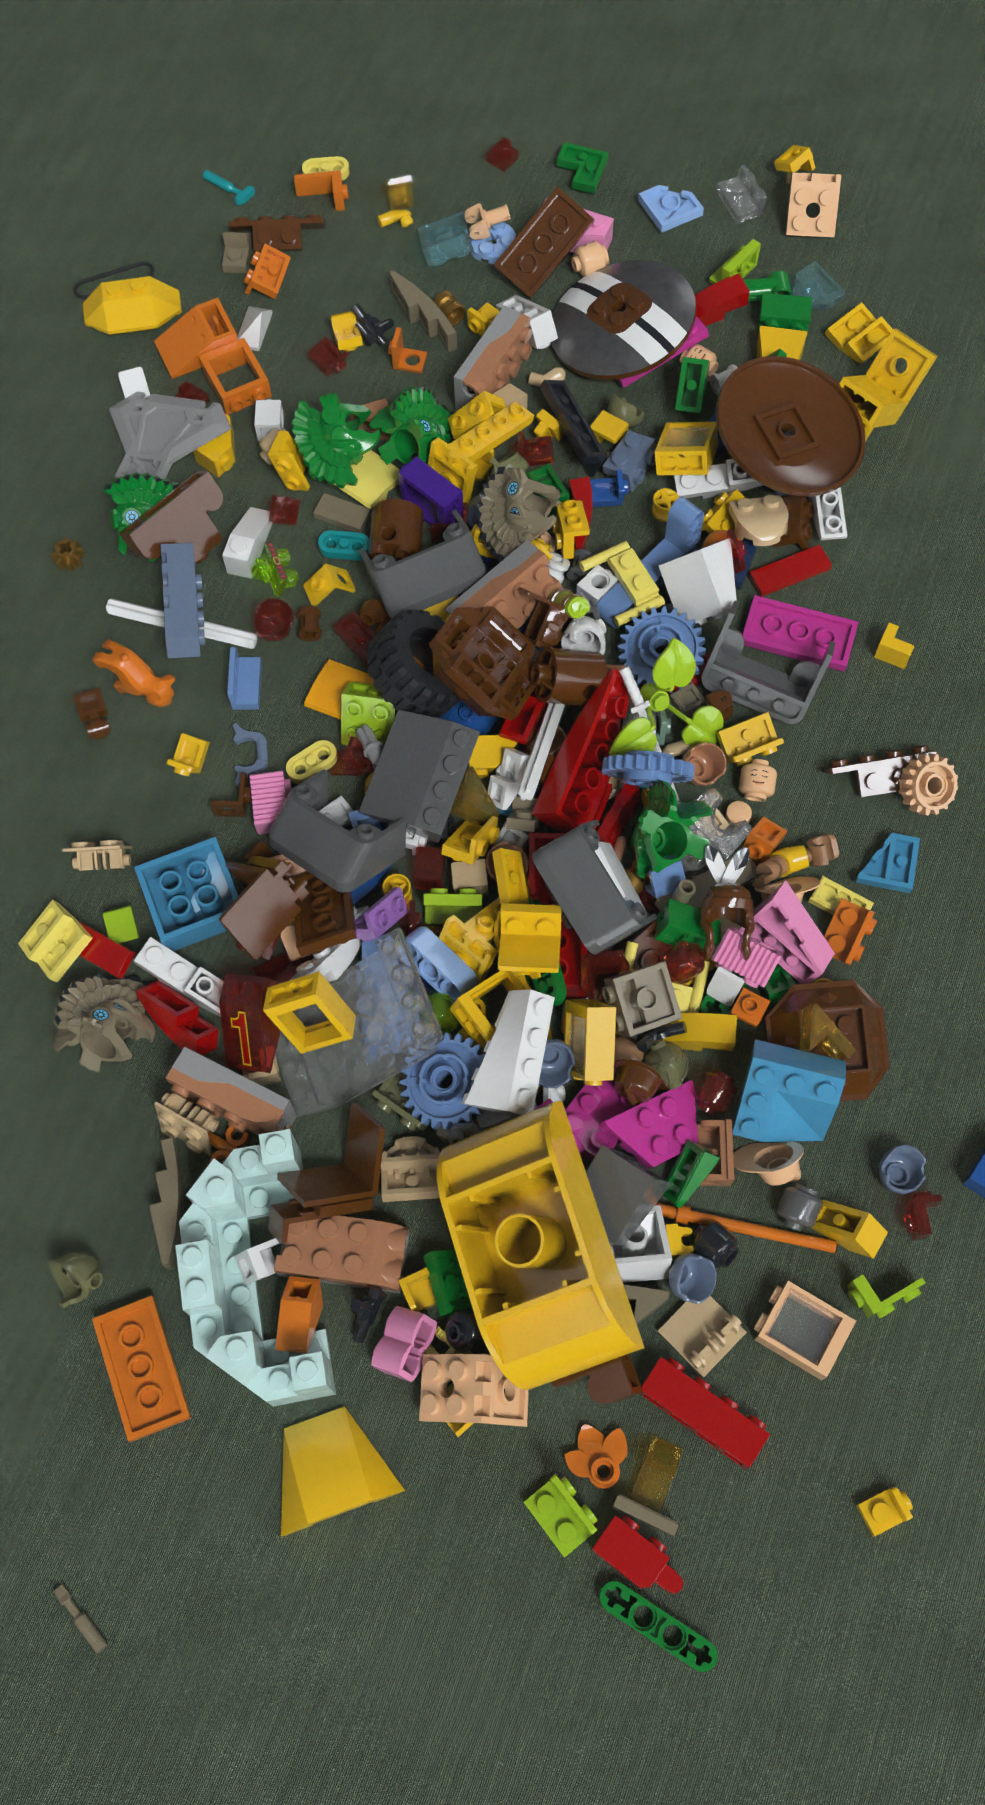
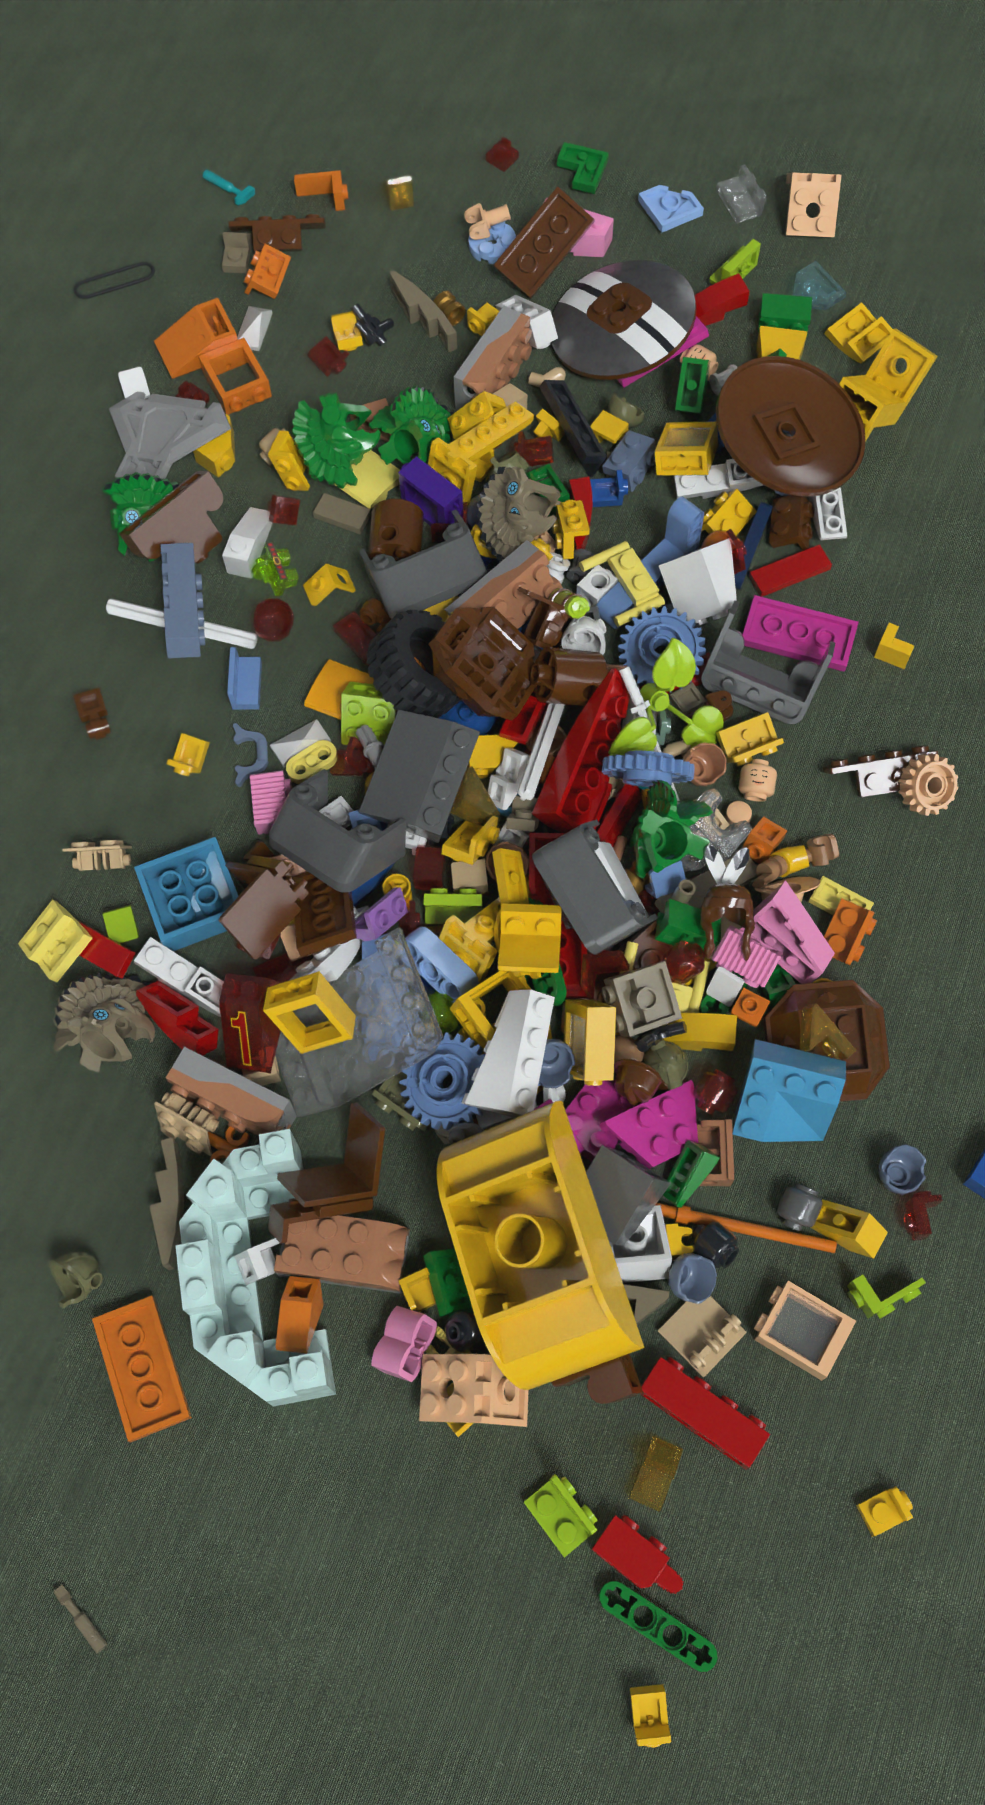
(68, 554): pearl gold gear -> none
(131, 305): yellow wedge -> none
(135, 675): orange animal -> none
(239, 807): reddish brown bracket -> none
(268, 416): white brick -> none
(298, 741): none -> white slope
(309, 623): reddish brown bush -> none
(327, 164): light yellow plate -> none
(330, 1471): yellow wedge -> none
(345, 544): teal plate -> none
(367, 1311): black piece -> none
(393, 216): yellow arm -> none
(400, 354): orange bracket -> none
(409, 1170): tan slope -> none
(445, 239): clear light blue plate -> none
(589, 258): light nougat head -> none
(598, 1451): orange plate -> none
(645, 1515): dark tan tile -> none
(650, 1715): none -> yellow bracket
(663, 497): yellow wheel -> none
(760, 519): tan slope -> none
(772, 1161): light nougat piece -> none
(776, 283): green piece -> none
(795, 159): yellow bracket -> none
(892, 864): dark azure wing -> none

